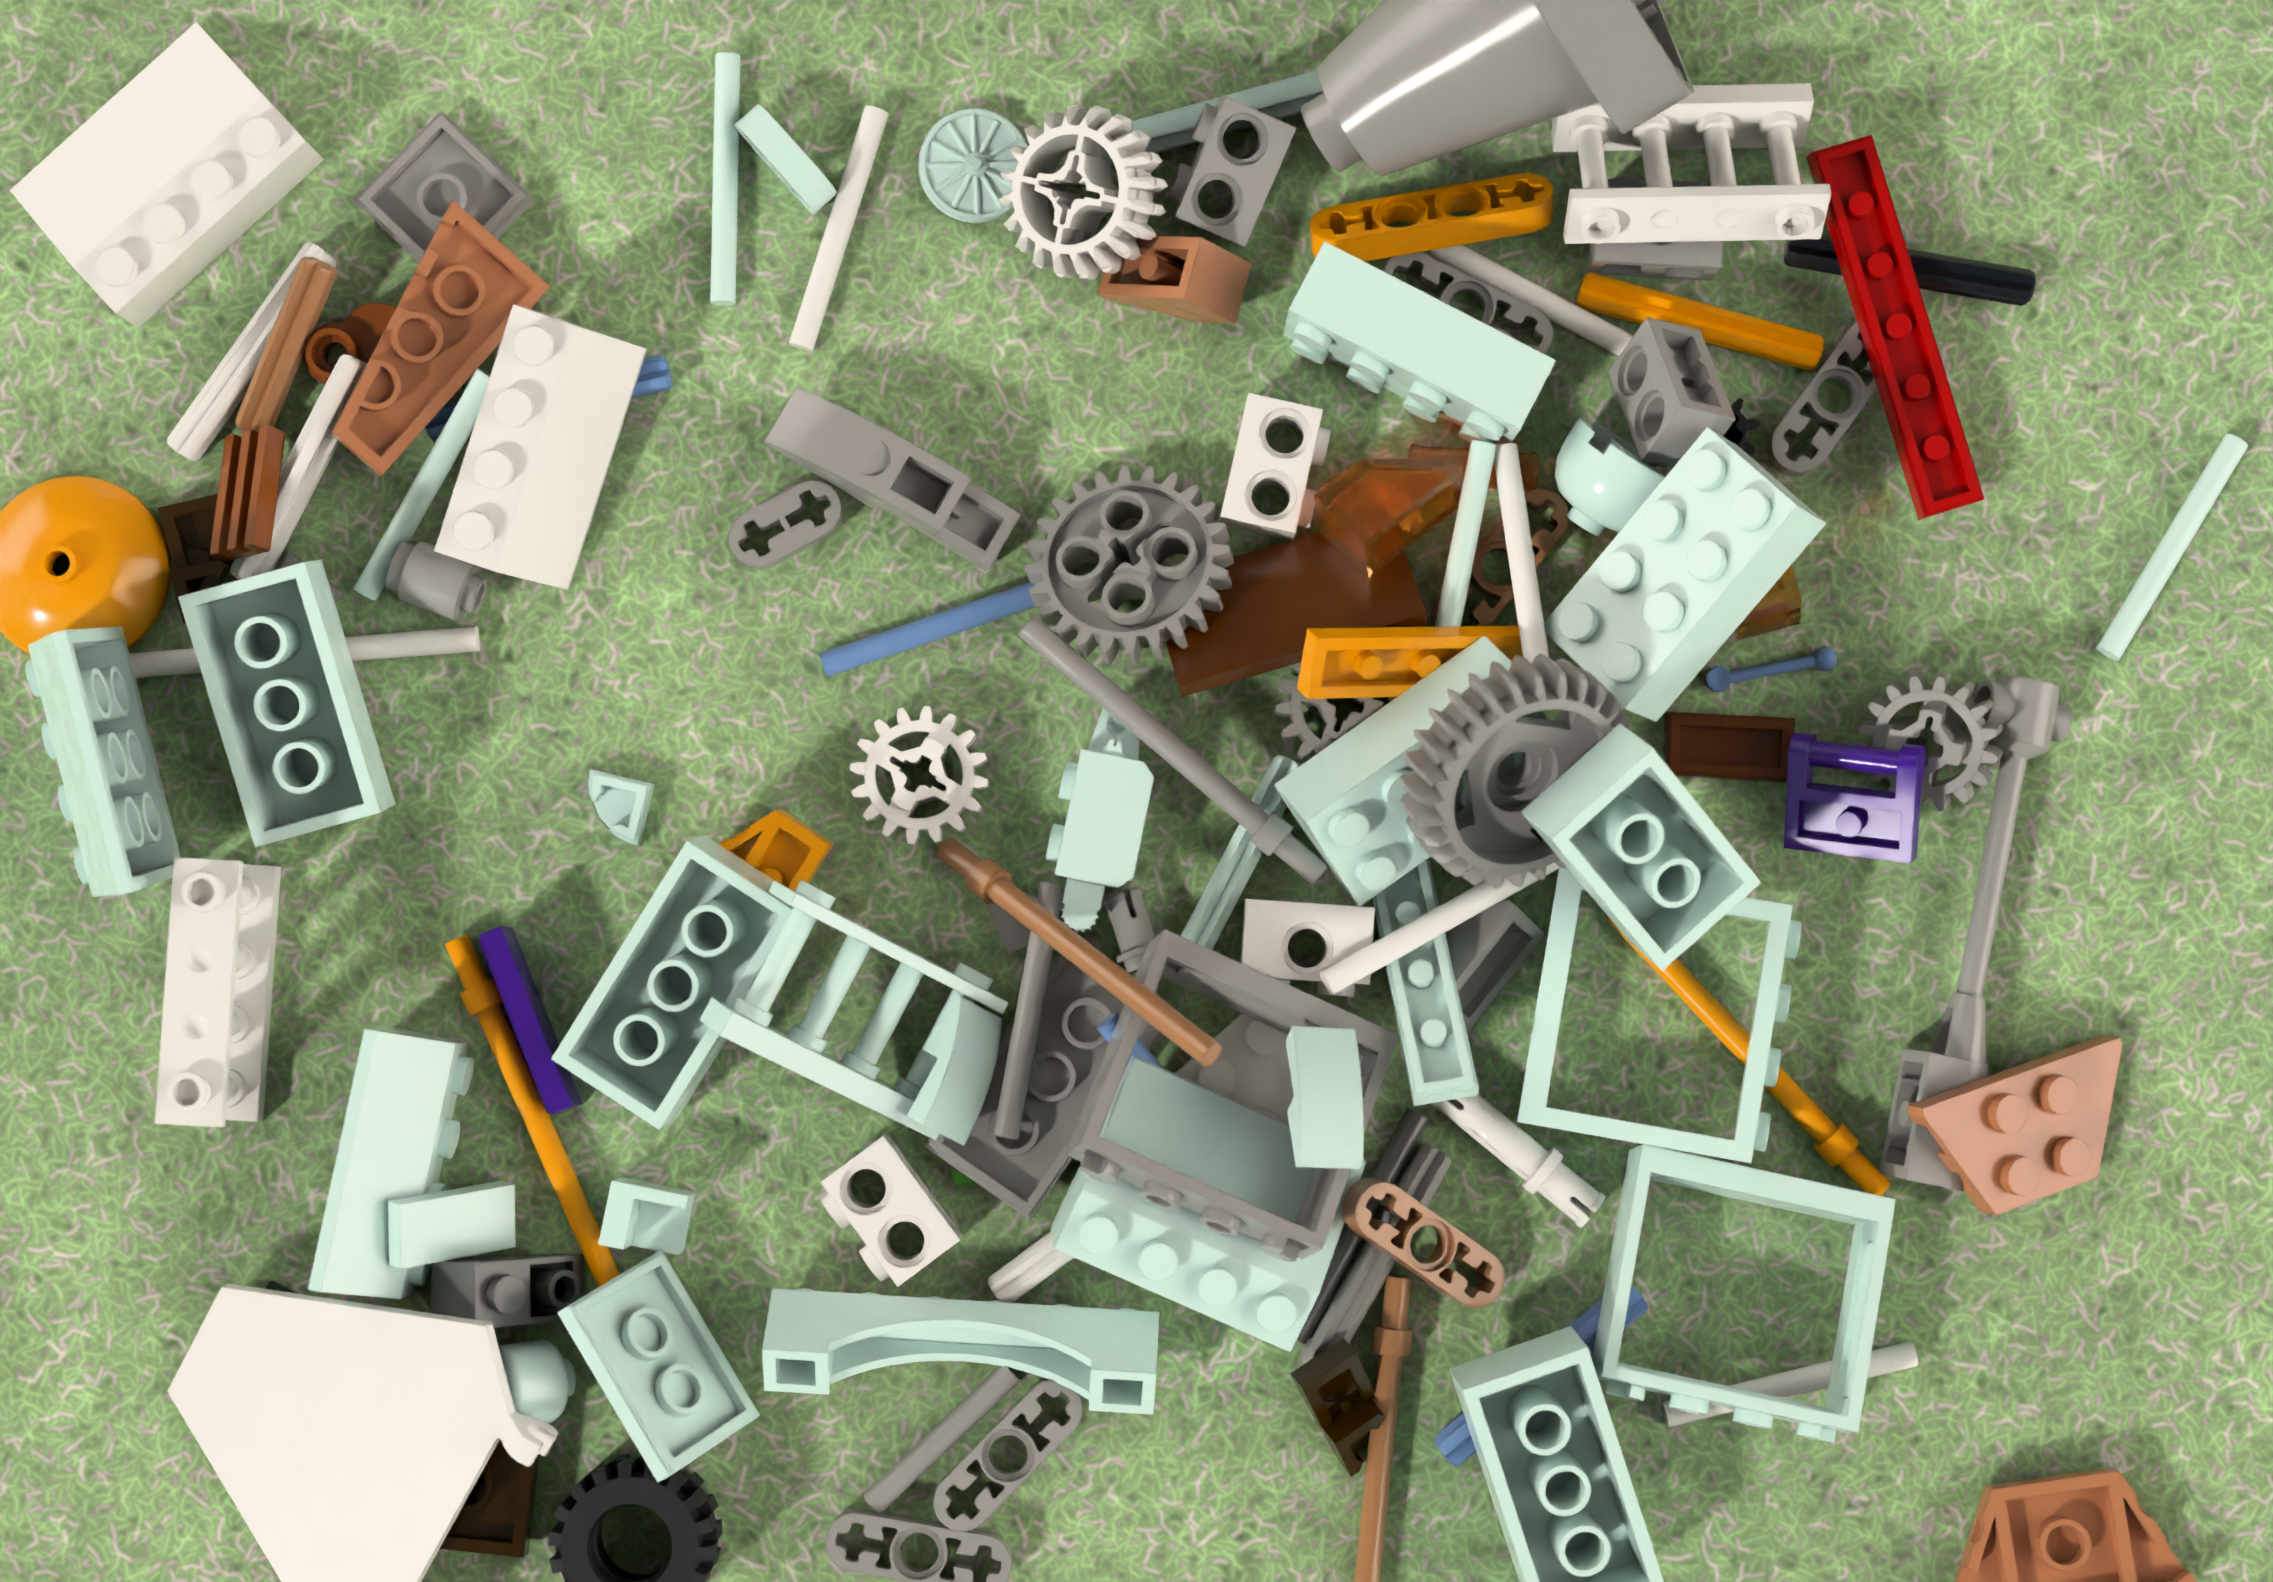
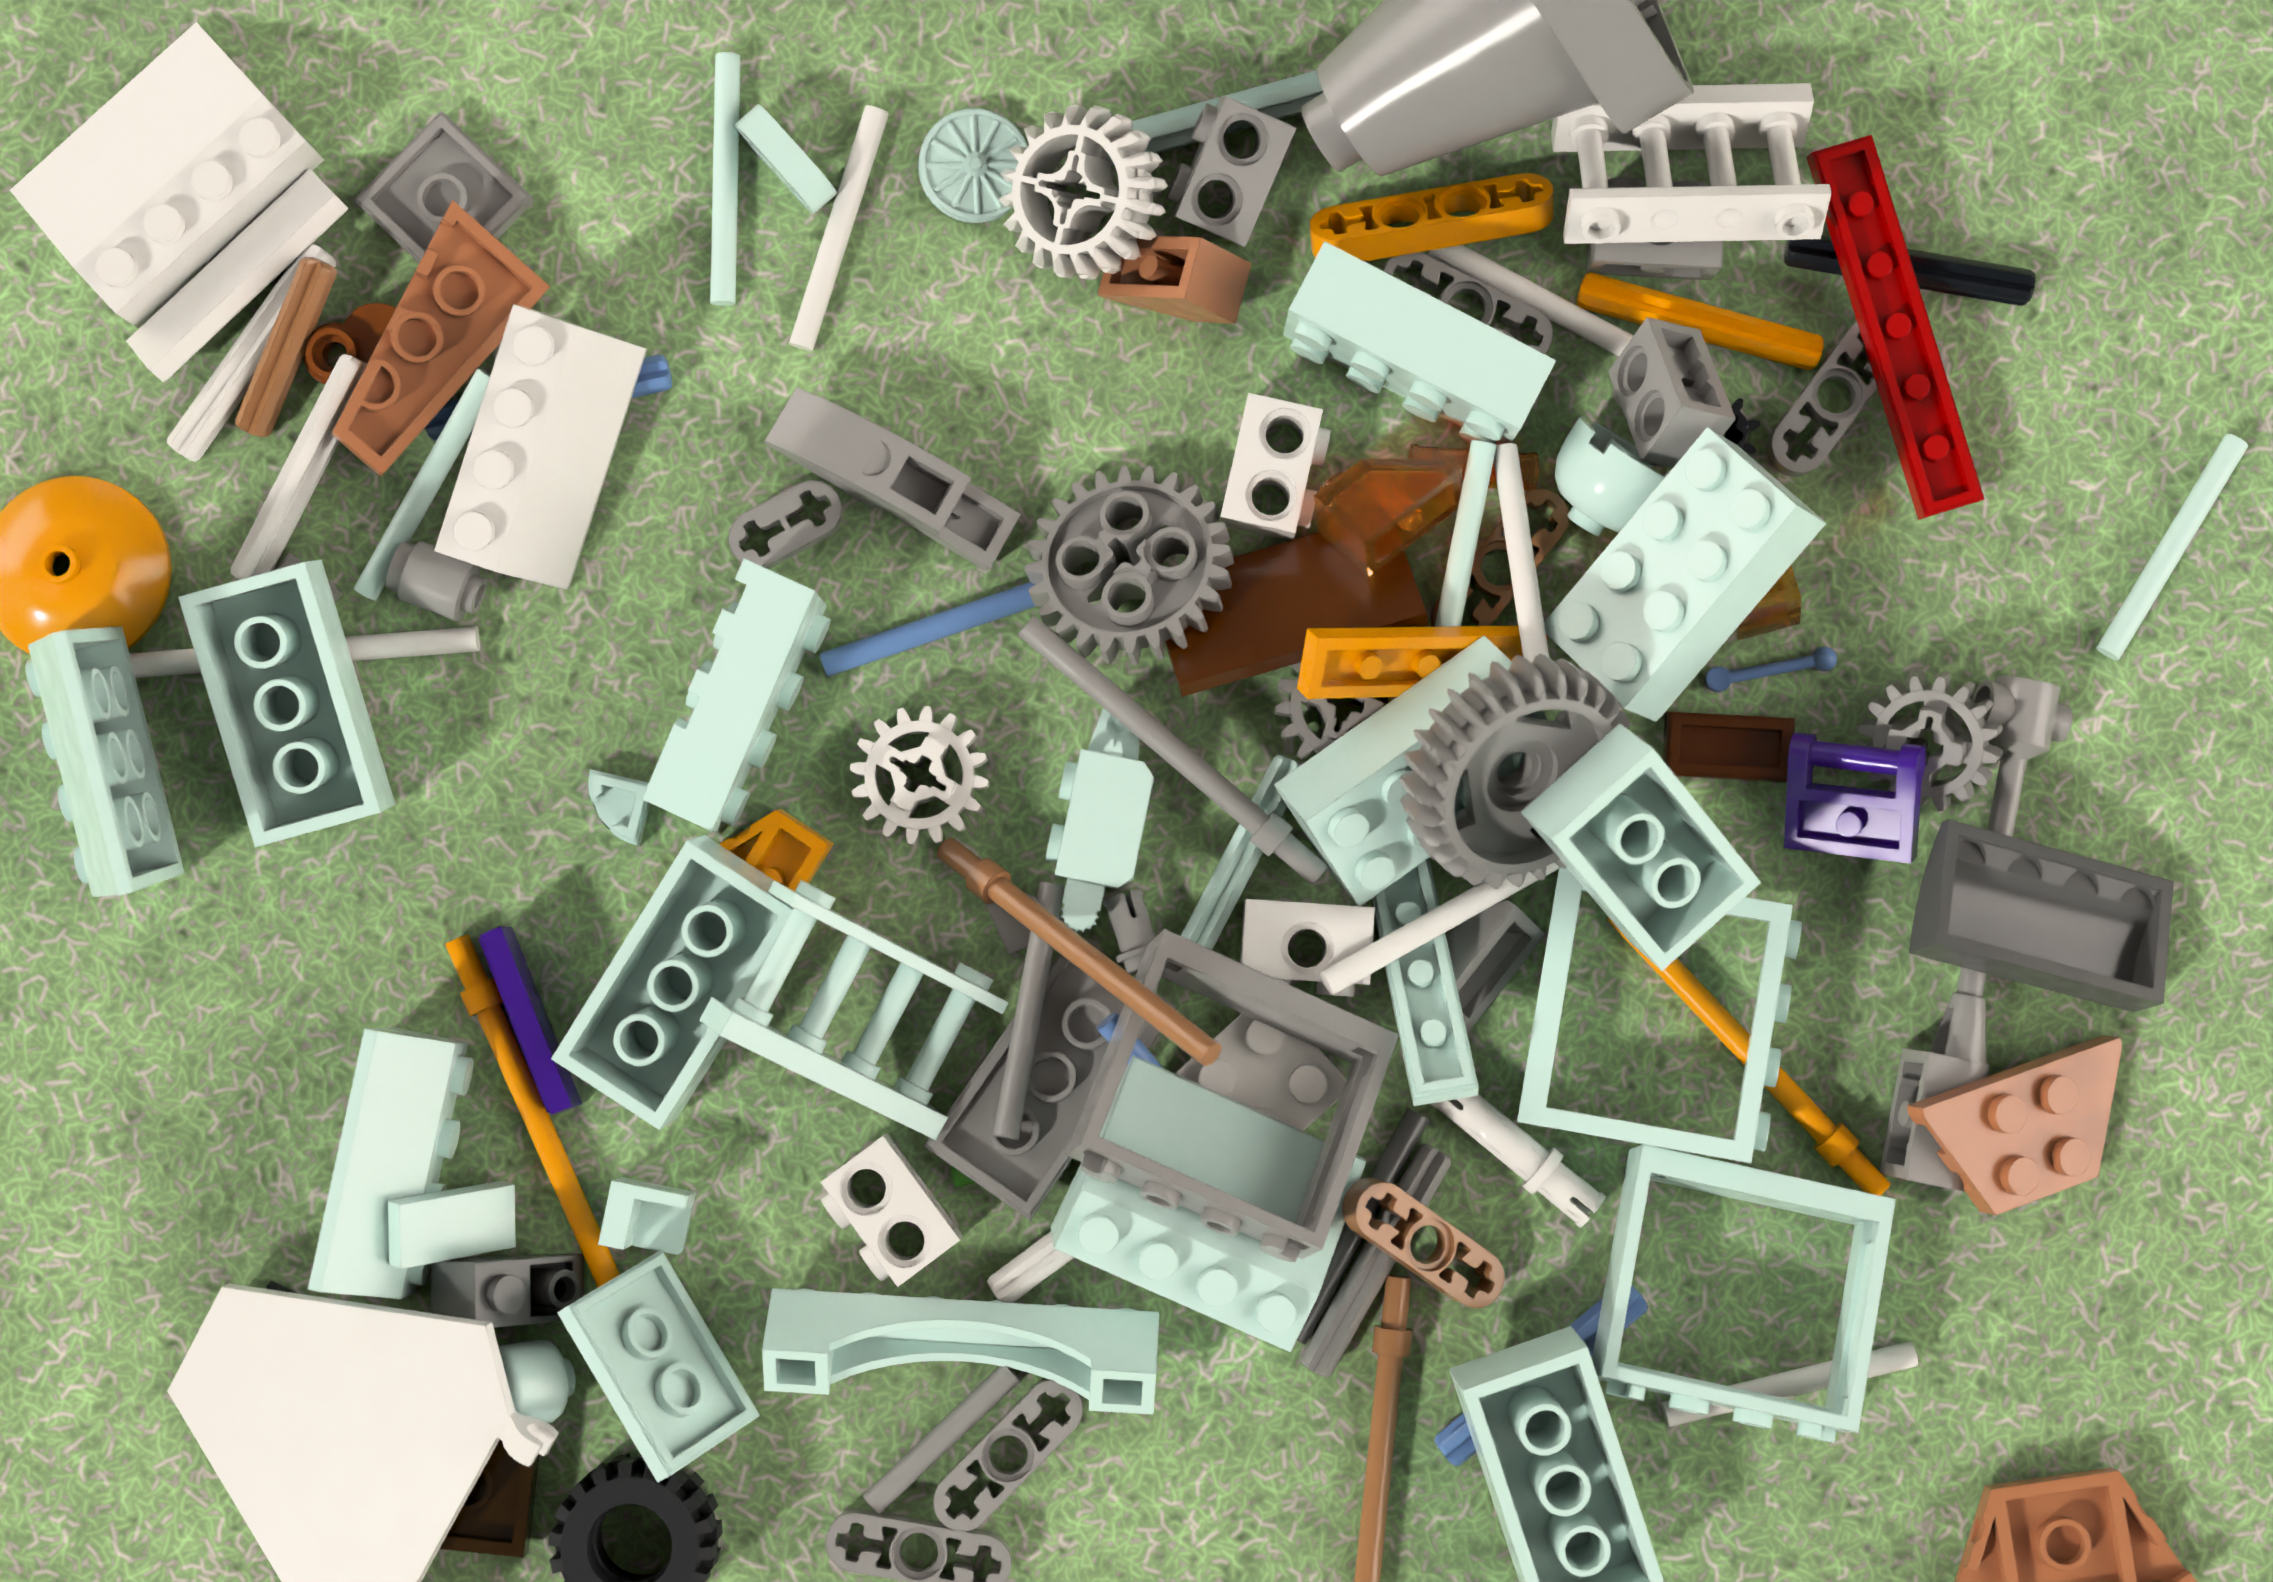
(189, 537): dark brown slope -> none
(217, 992): white fence -> none
(236, 275): none -> white tile
(247, 493): dark orange tile -> none
(738, 699): none -> light aqua wedge
(956, 1088): light aqua slope -> none
(1327, 1098): light aqua slope -> none
(1340, 1401): dark brown slope -> none
(2044, 917): none -> dark grey slope

